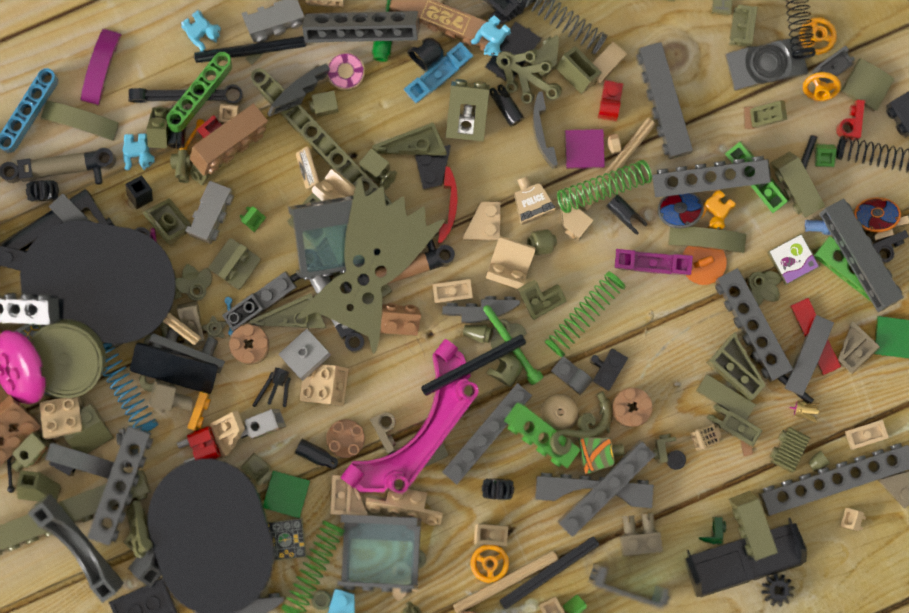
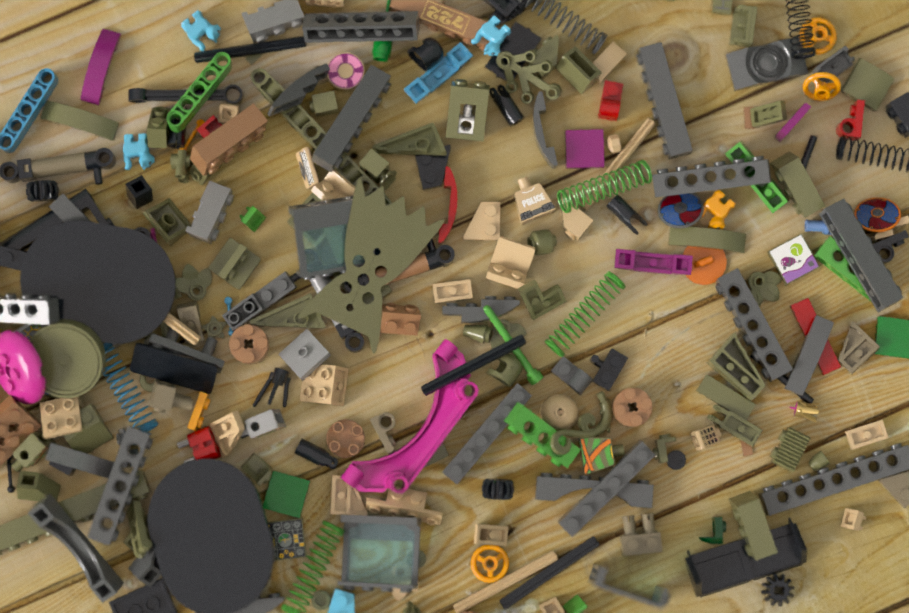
(351, 119): none -> dark grey brick
(792, 122): none -> magenta tile
(825, 155): bright green slope -> none

